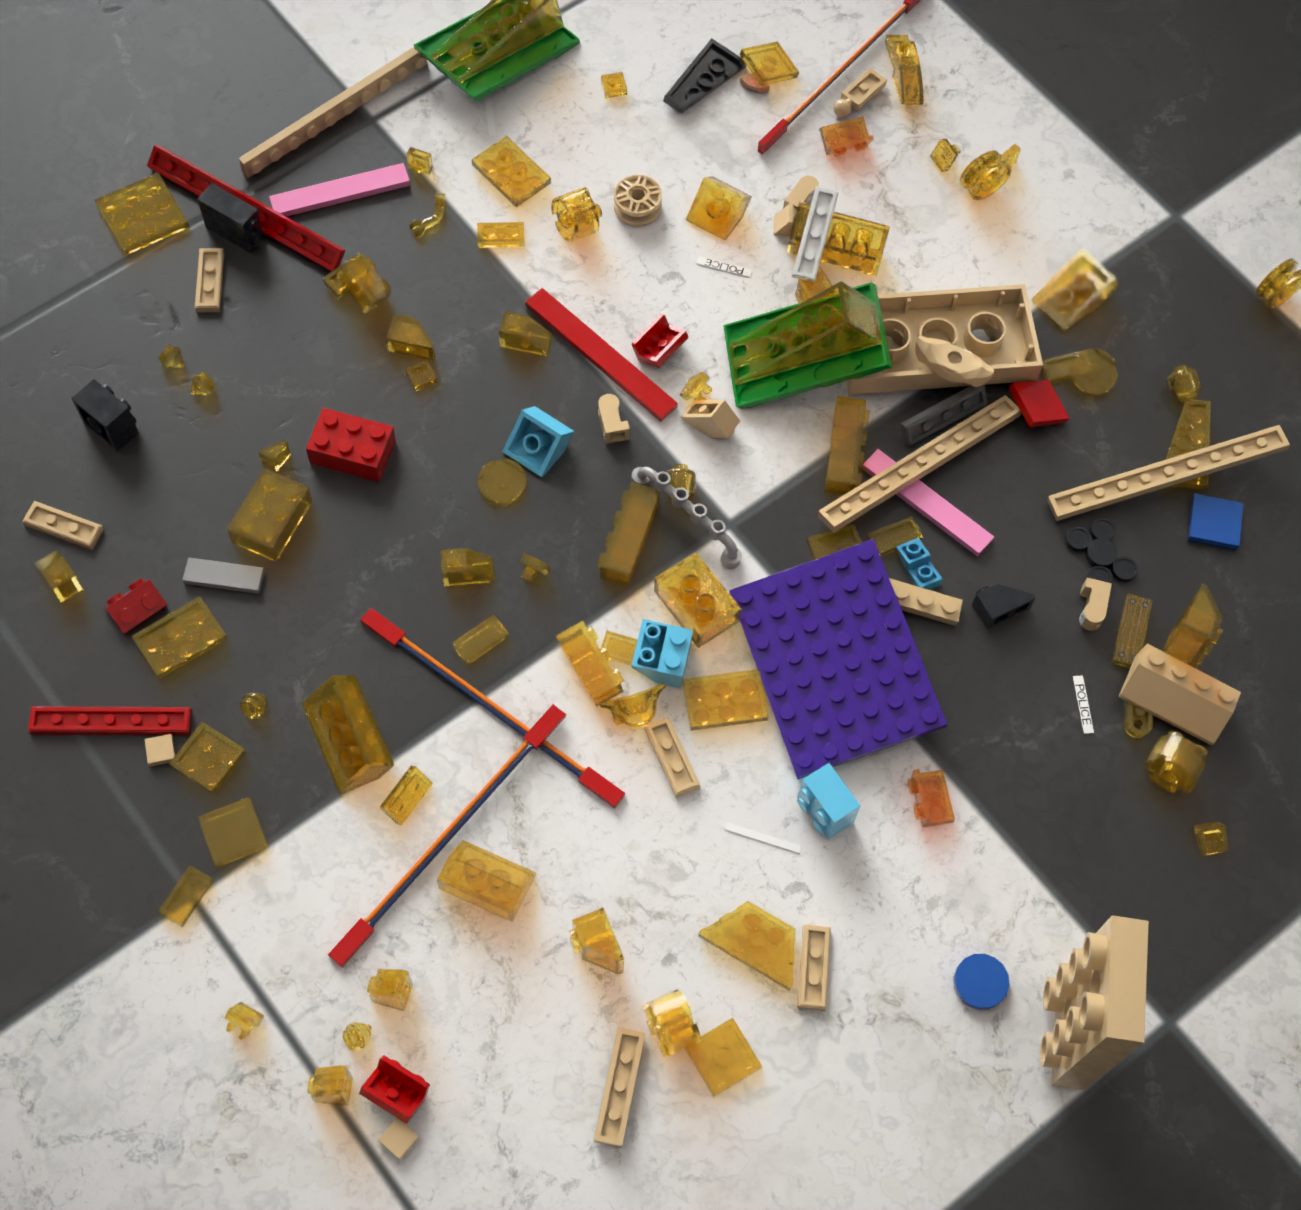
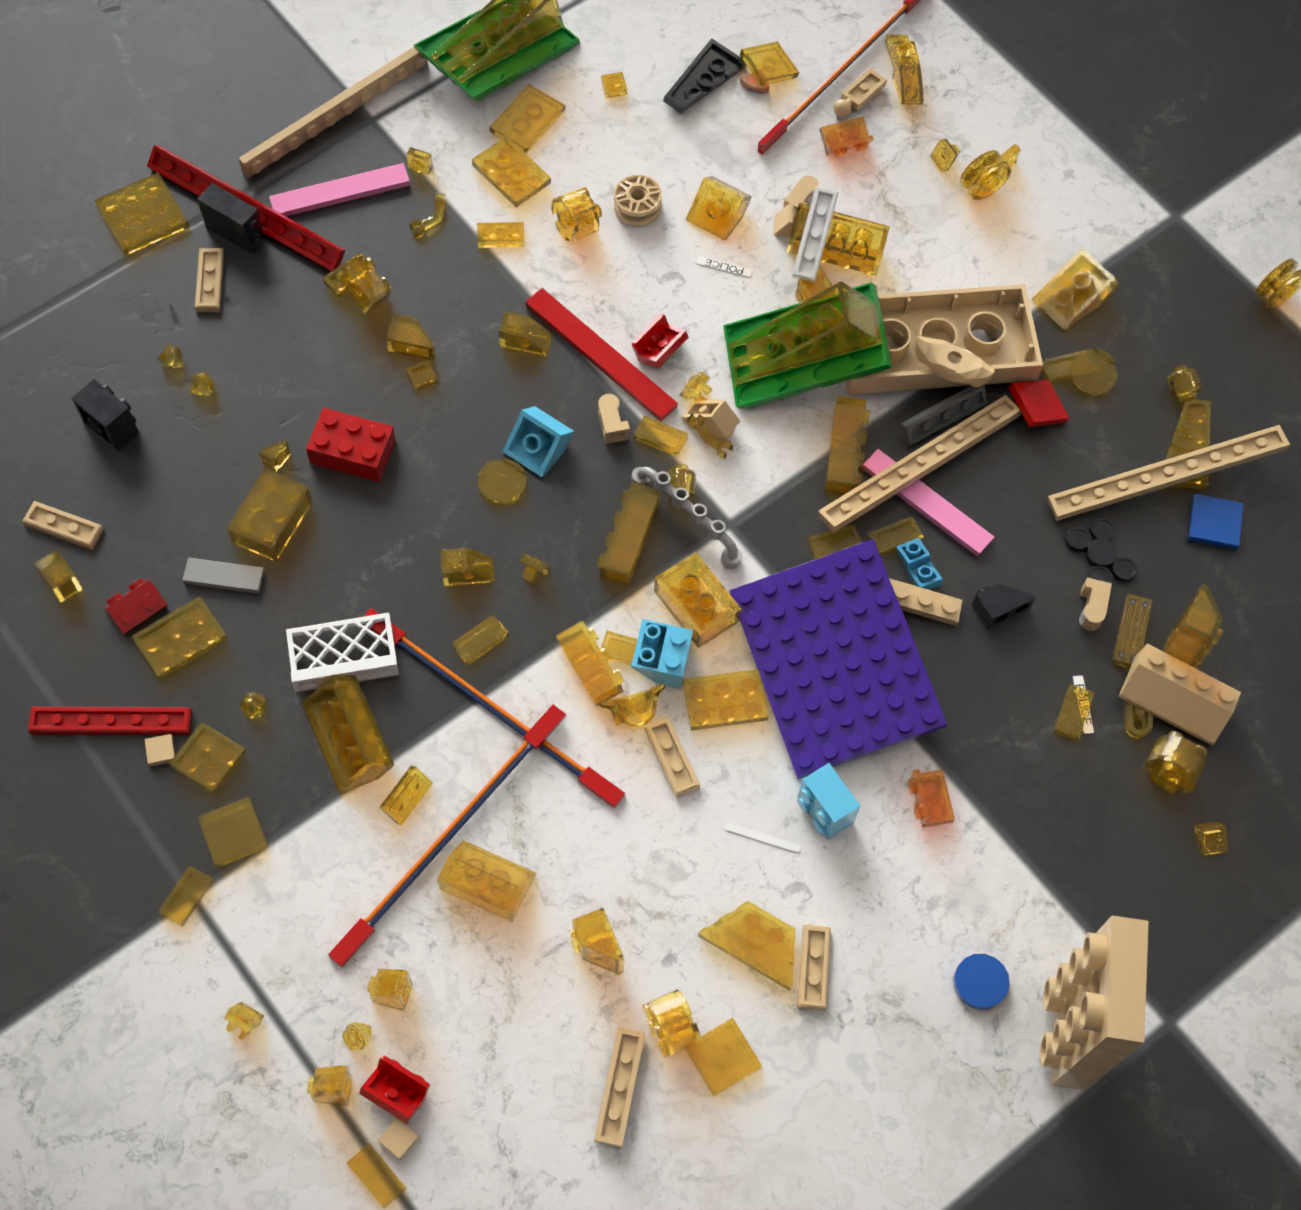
(364, 669): none -> white fence
(376, 1175): none -> clear yellow tile
(527, 117): none -> clear yellow tile
(660, 435): none -> clear yellow tile
(698, 425): none -> clear yellow arm
(1073, 712): none -> clear yellow tile

